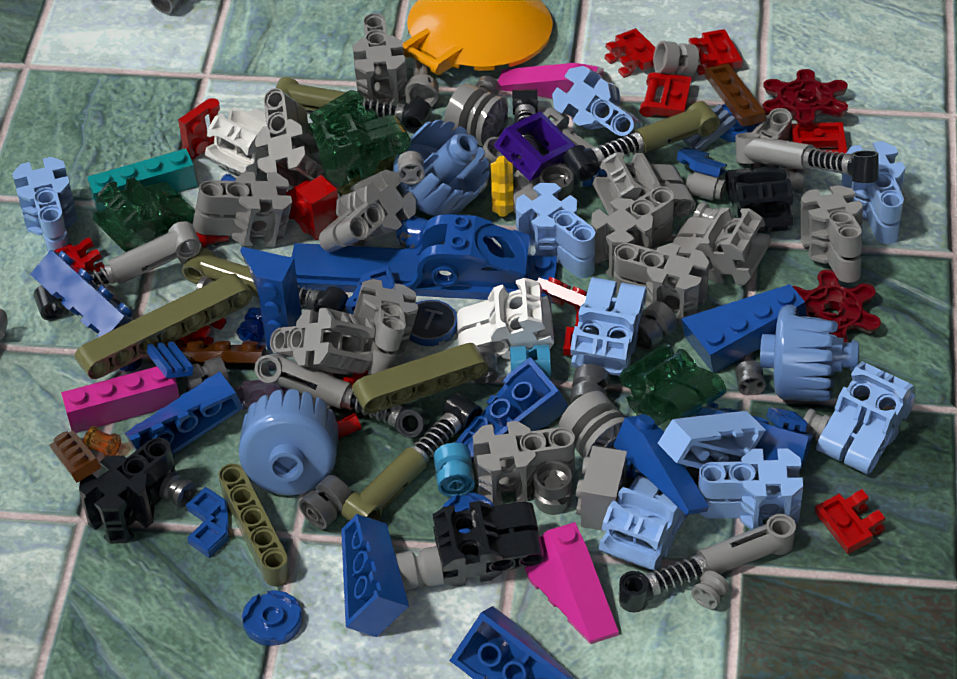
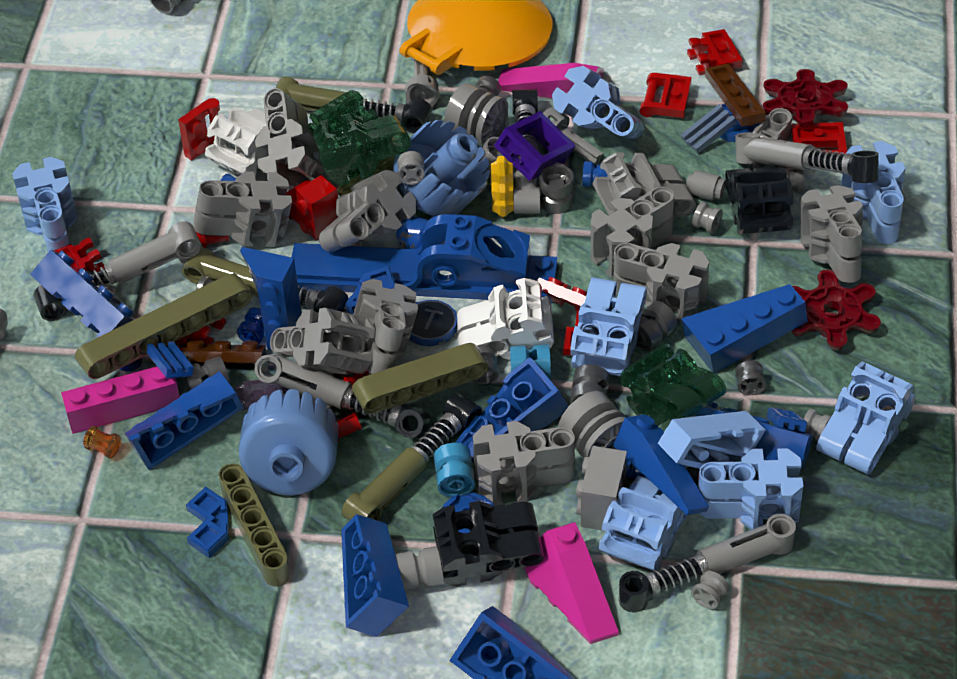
(74, 455): reddish brown plate -> none
(127, 490): black connector -> none
(144, 209): clear green connector -> none
(172, 168): teal wedge -> none
(177, 489): flat silver wheel -> none
(272, 618): blue tile -> none
(325, 503): flat silver wheel -> none
(379, 62): light grey connector -> none
(553, 487): flat silver wheel -> none
(557, 229): light blue connector -> none
(638, 52): red plate -> none
(675, 58): light grey wheel -> none
(696, 120): piece -> none
(699, 162): blue tile -> none
(722, 248): light grey connector -> none
(804, 354): medium blue piece -> none
(842, 520): red plate -> none

